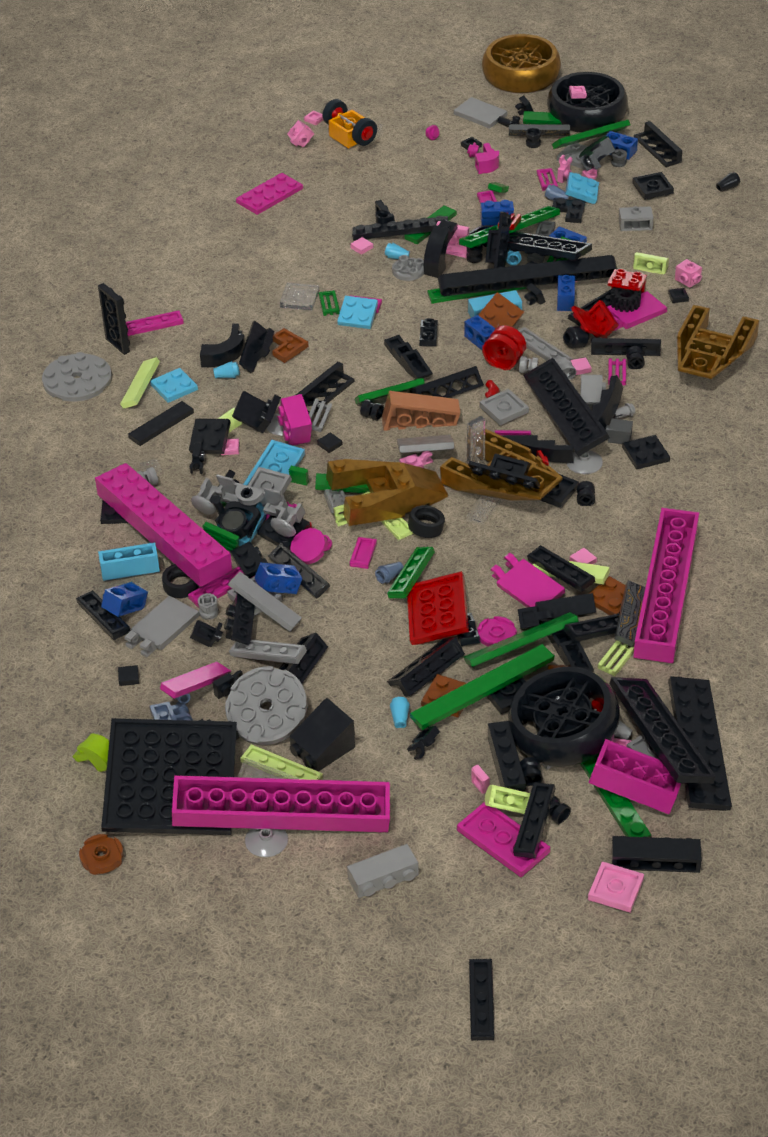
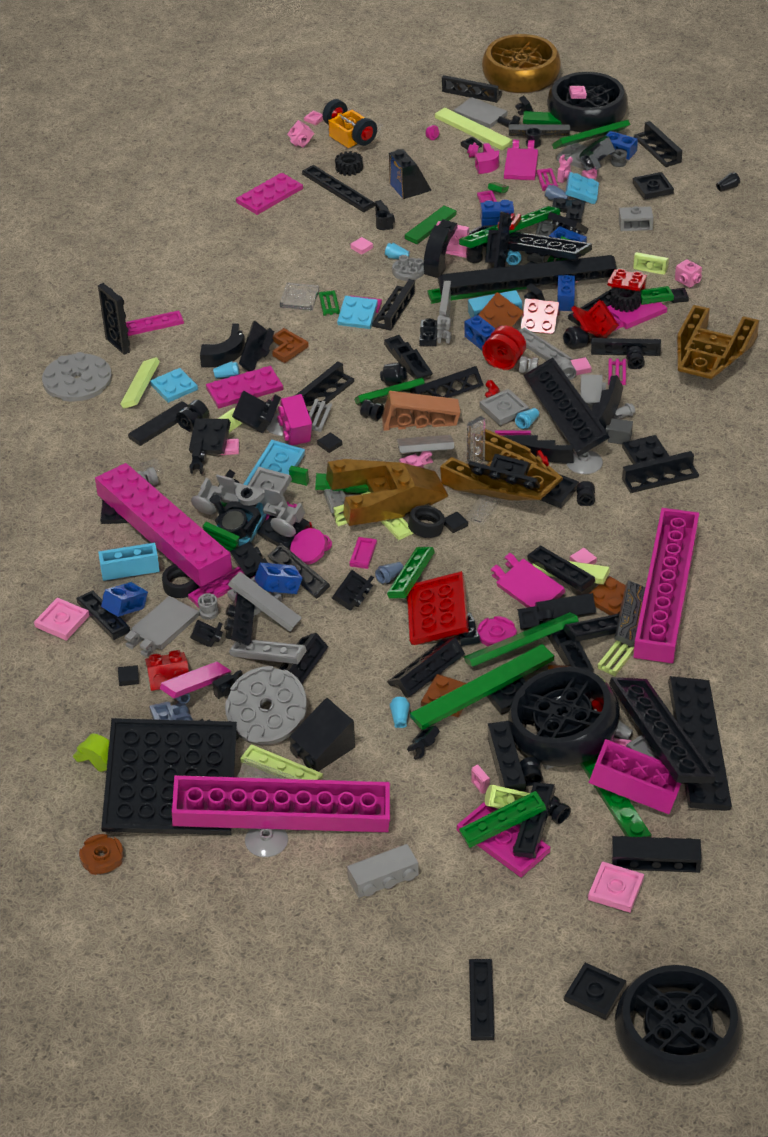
(61, 619): none -> bright pink plate
(165, 667): none -> red bracket
(194, 410): none -> black wheel
(255, 382): none -> dark pink plate
(338, 188): none -> black tile
(348, 163): none -> black tyre
(351, 590): none -> black bracket
(393, 374): none -> black head
(396, 228): black plate -> none
(396, 309): none -> black fence
(406, 175): none -> black slope
(443, 319): none -> light grey tile
(455, 522): none -> black tile
(471, 89): none -> black fence
(473, 128): none -> yellowish green tile
(502, 819): none -> green tile
(521, 163): none -> dark pink tile
(526, 418): none -> medium azure cone
(540, 316): none -> bracket
(567, 223): none -> black plate
(595, 991): none -> black plate
(656, 295): none -> green tile
(658, 469): none -> black fence
(680, 1056): none -> black wheel

